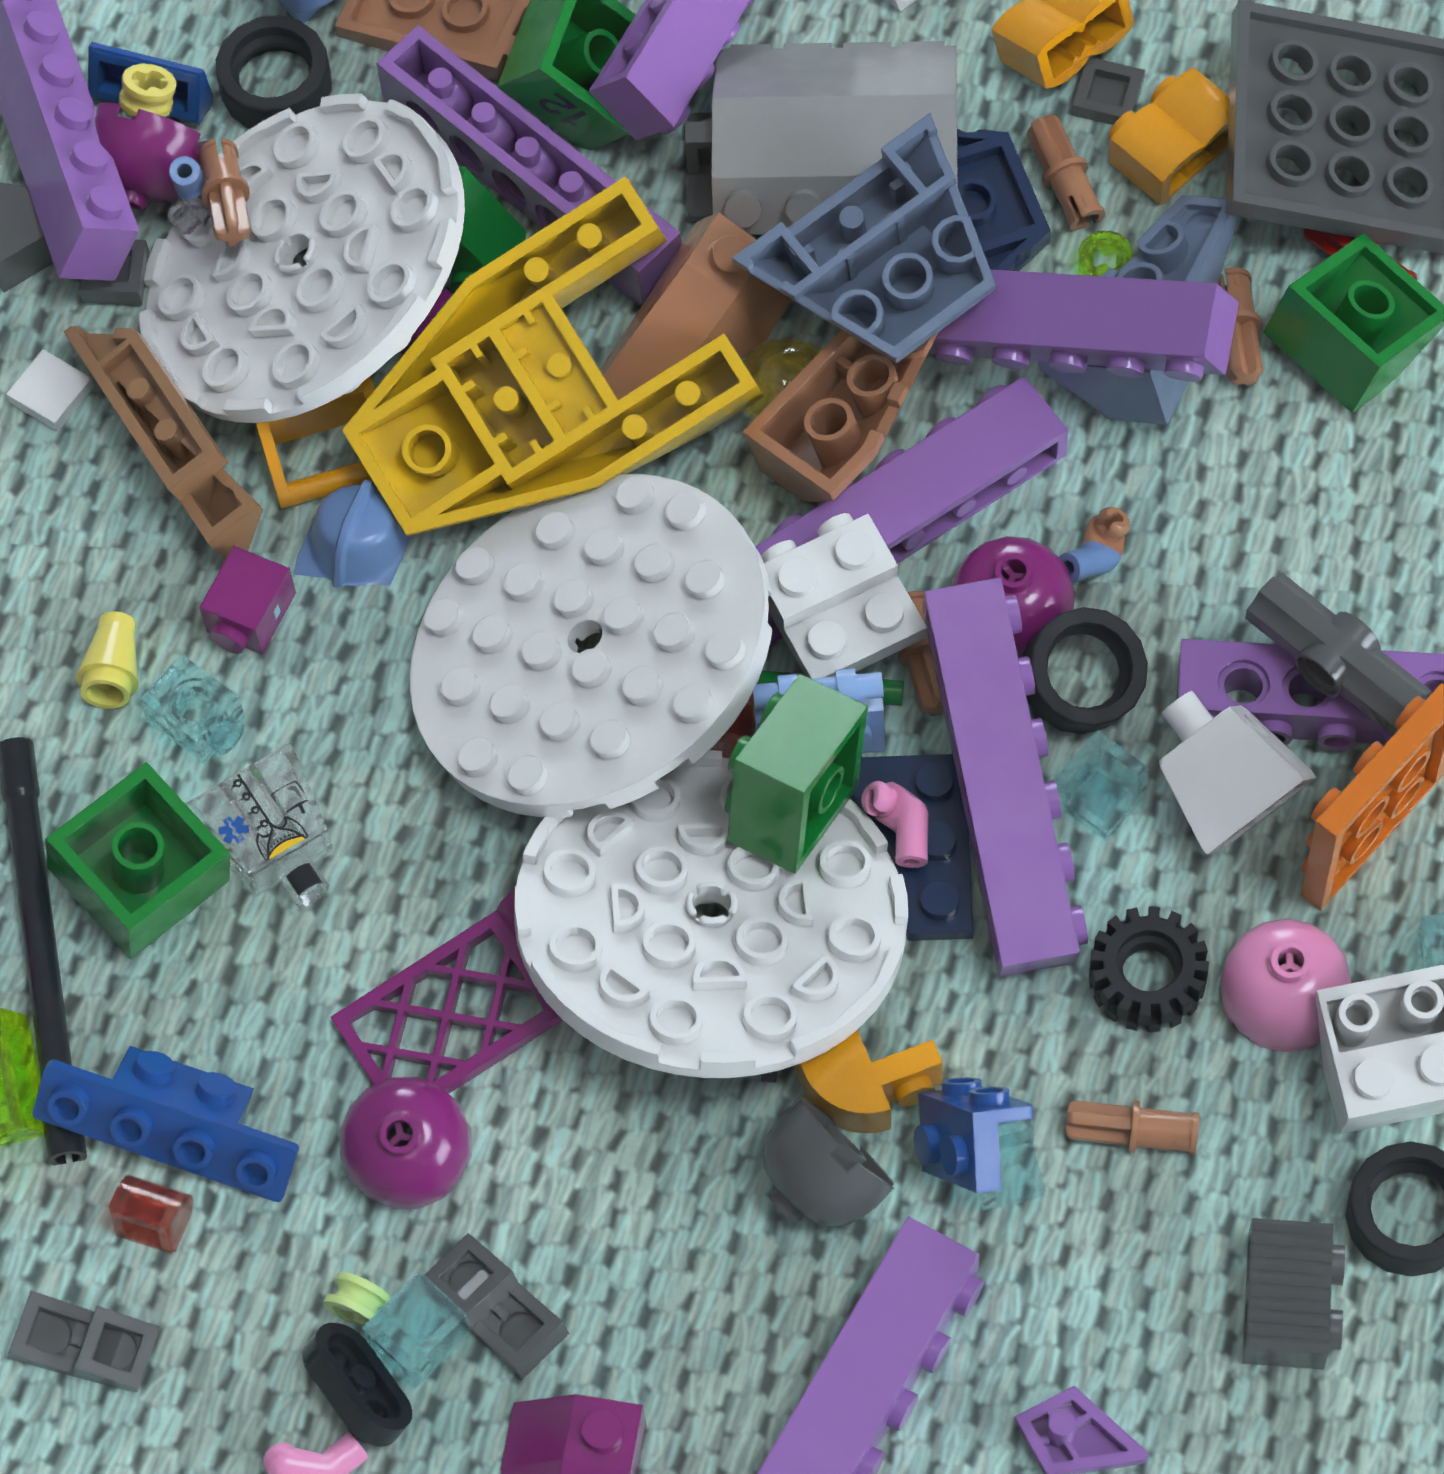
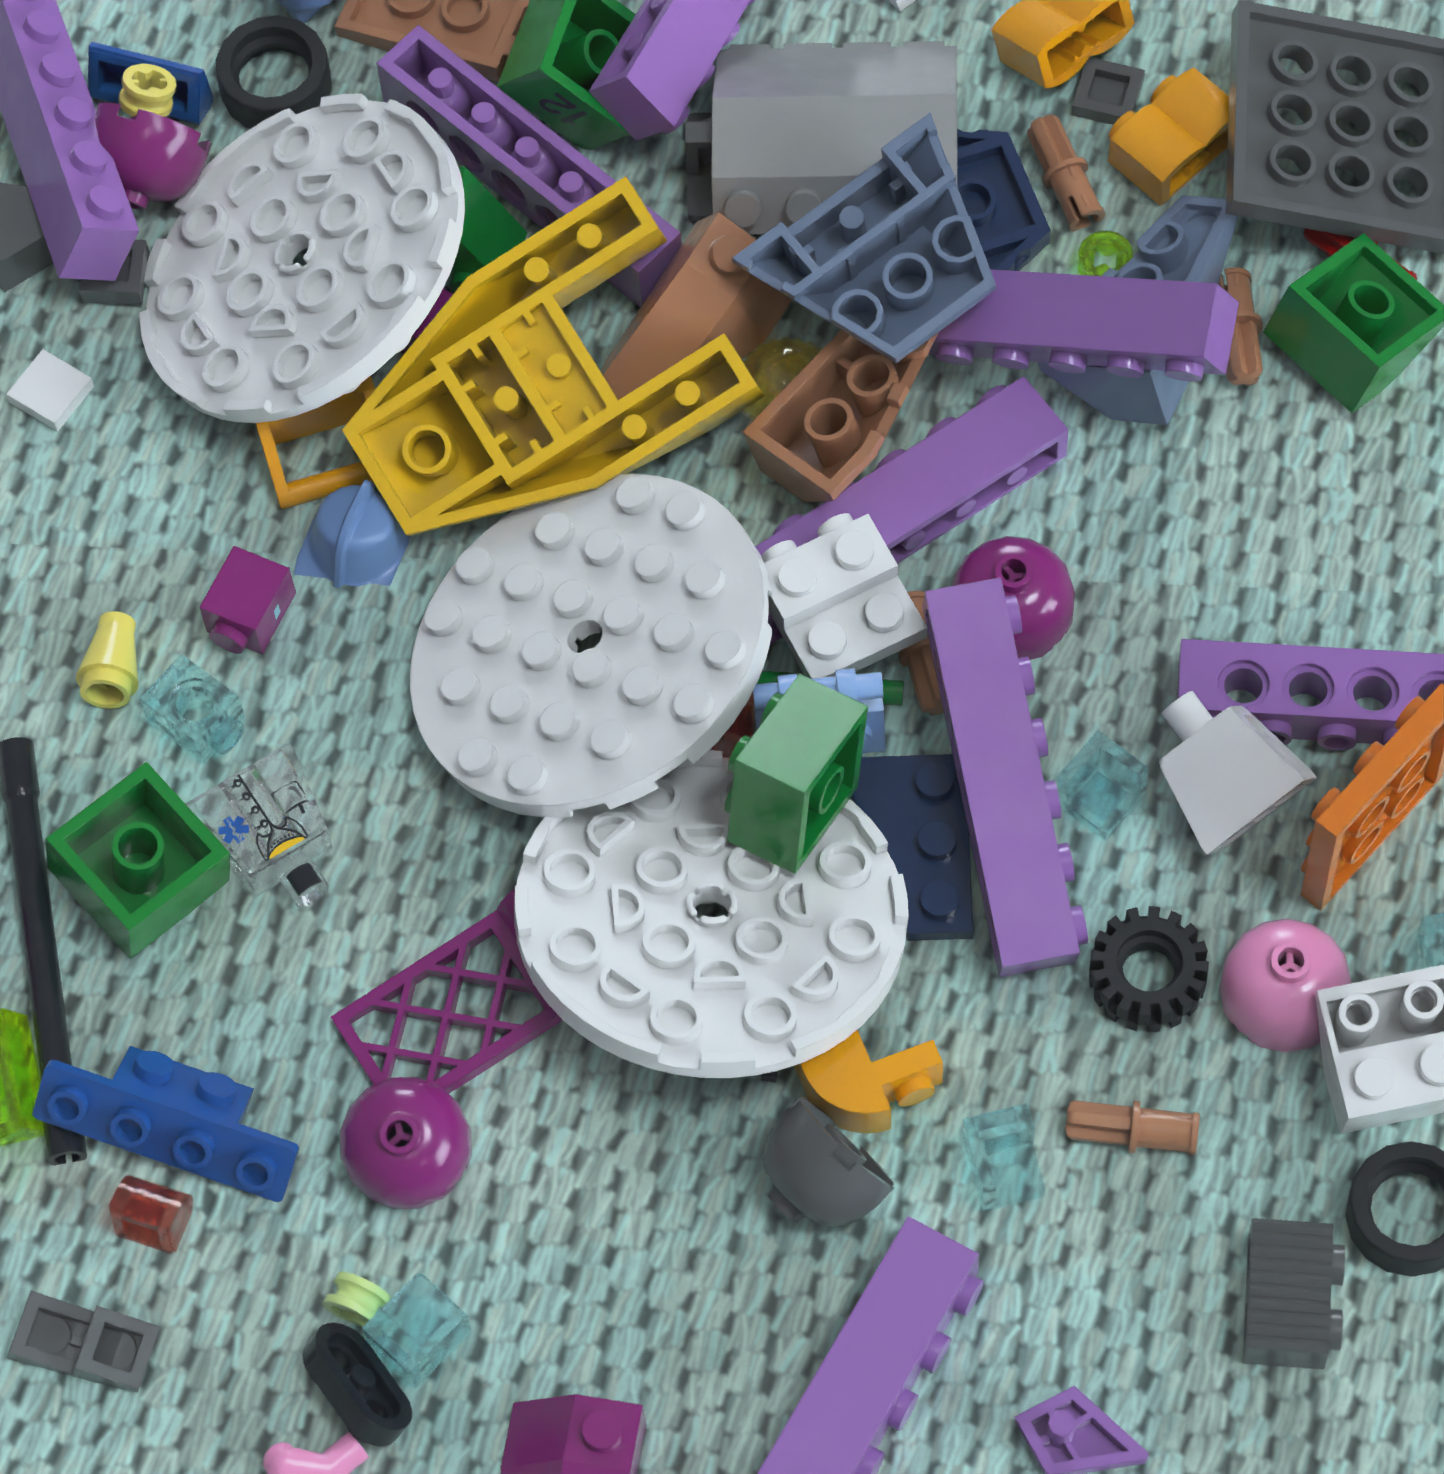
(169, 435): medium nougat wedge -> none
(187, 182): arm -> none
(225, 192): nougat axle -> none
(497, 1306): dark grey slope -> none
(903, 815): bright pink arm -> none
(961, 1132): blue bracket -> none
(1100, 545): arm -> none
(1121, 642): black tyre -> none
(1334, 651): dark grey piece -> none

